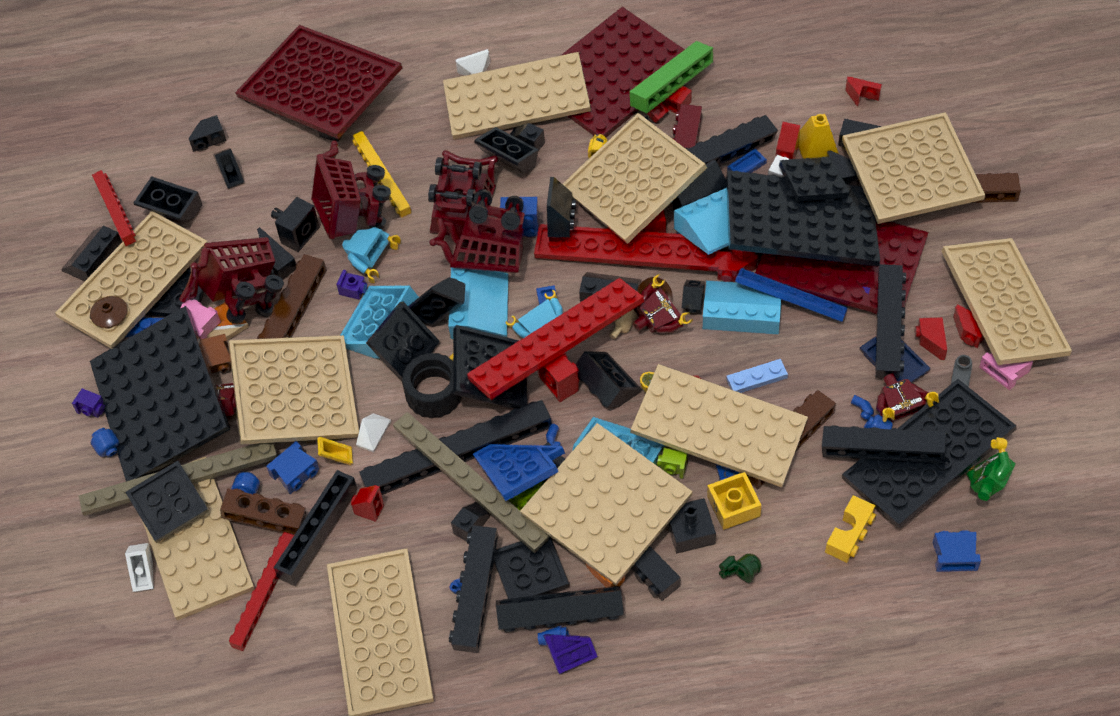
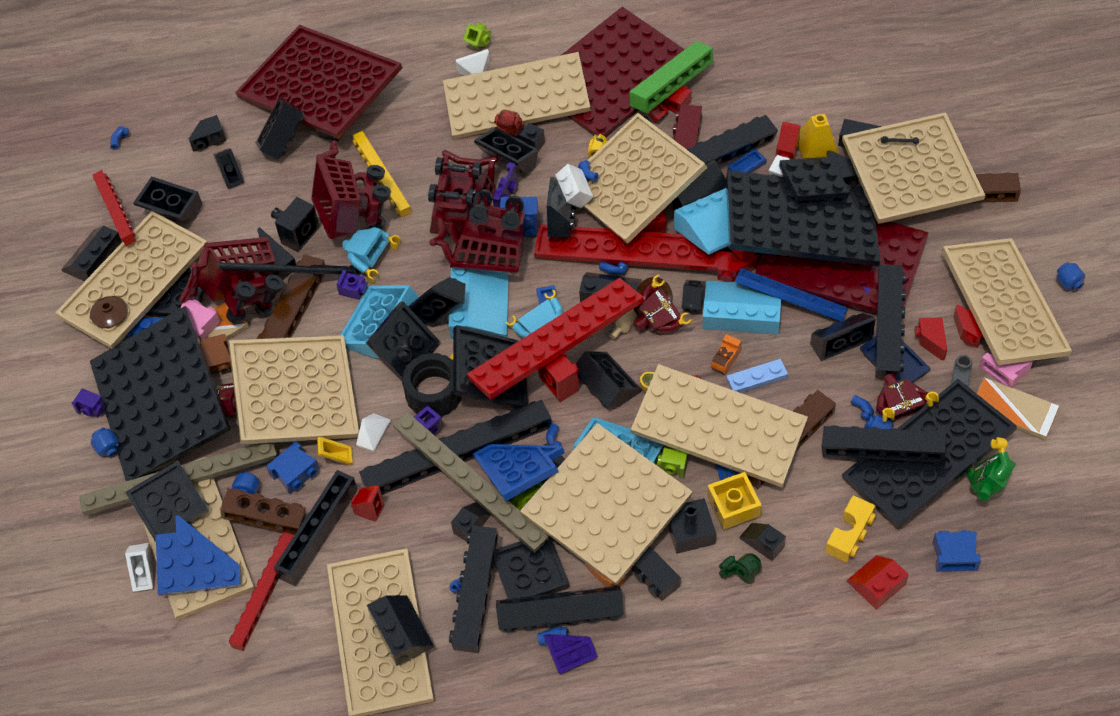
(115, 137): none -> blue arm
(192, 562): none -> blue wing
(279, 128): none -> black slope
(313, 269): none -> black bar
(399, 627): none -> black slope
(431, 421): none -> dark purple brick
(477, 35): none -> lime brick
(506, 185): none -> dark purple wing
(508, 121): none -> clear red head
(574, 185): none -> white brick
(589, 175): none -> blue arm
(611, 269): none -> blue arm
(726, 354): none -> orange leg
(764, 539): none -> black slope
(842, 336): none -> black slope
(860, 88): red slope -> none
(878, 580): none -> red slope
(884, 139): none -> black hinge
(1024, 410): none -> tile
(1070, 276): none -> blue head

